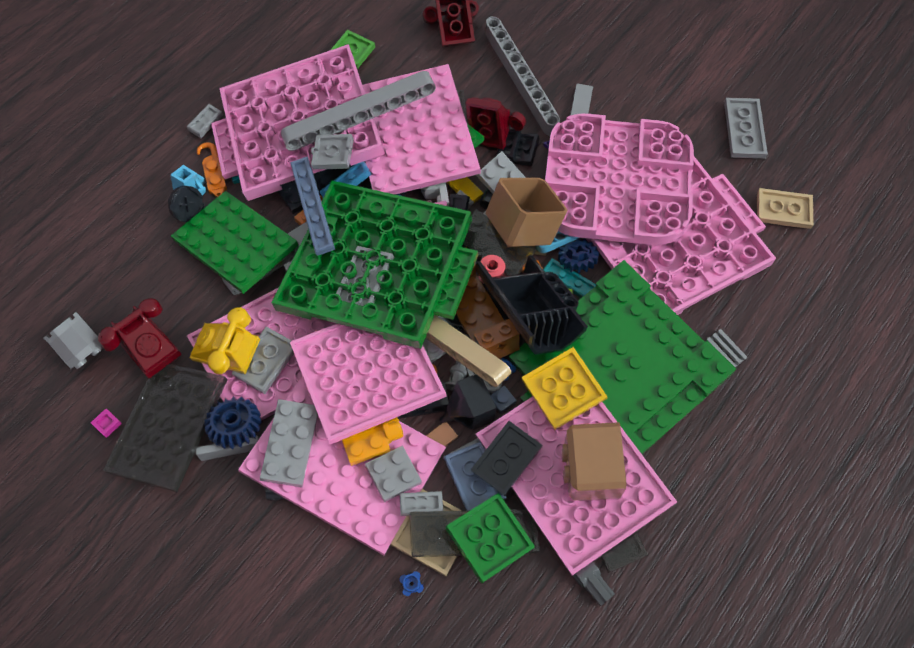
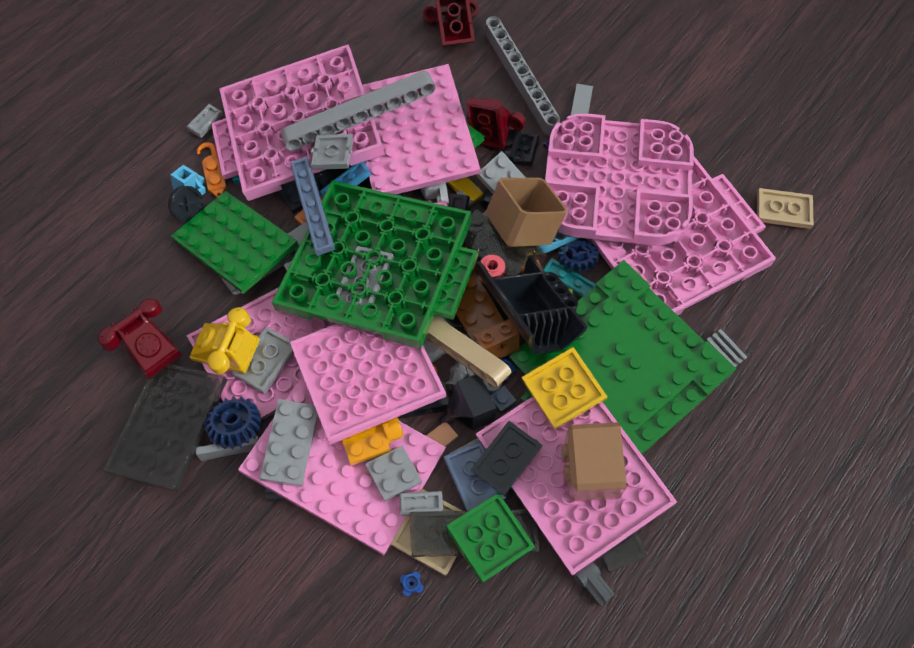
(74, 341): light grey brick -> none
(106, 423): dark pink plate -> none
(359, 46): bright green plate -> none
(745, 128): light grey plate -> none

